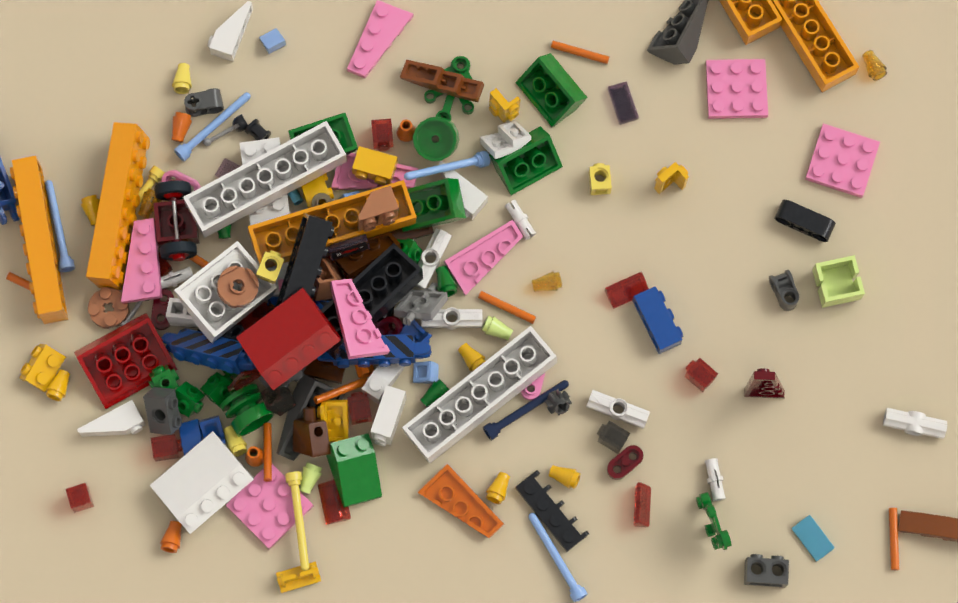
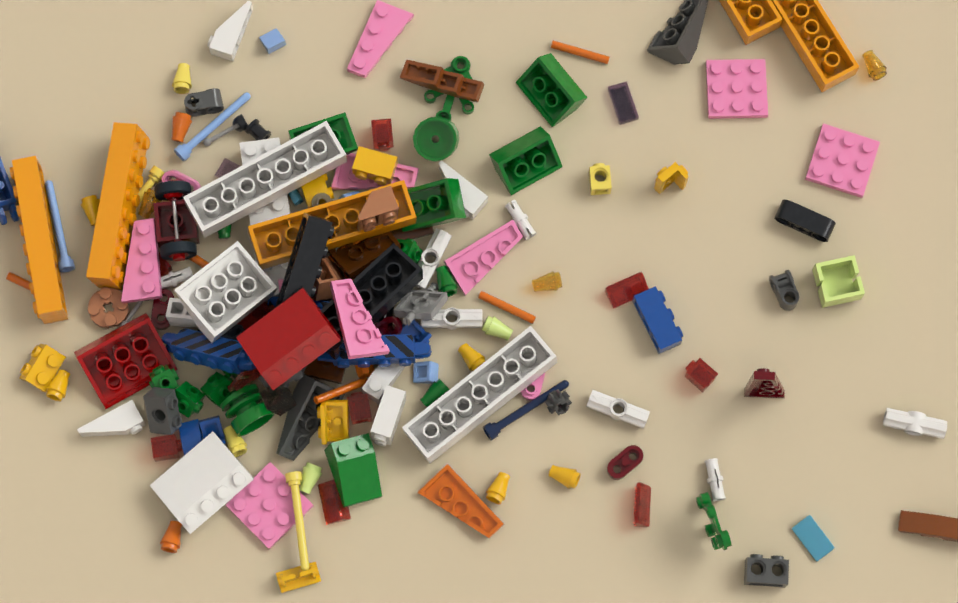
(79, 497): clear red brick -> none
(236, 298): nougat plate -> none
(257, 460): orange cone -> none
(266, 275): light yellow brick -> none
(267, 449): orange piece -> none
(310, 434): reddish brown torso -> none
(348, 247): tile -> none
(405, 134): orange cone -> none
(480, 160): light blue piece -> none
(500, 107): yellow bracket -> none
(509, 138): white slope -> none
(549, 512): black hinge -> none
(577, 592): light blue piece -> none
(612, 436): clear smoke brick -> none
(894, 547): orange piece -> none

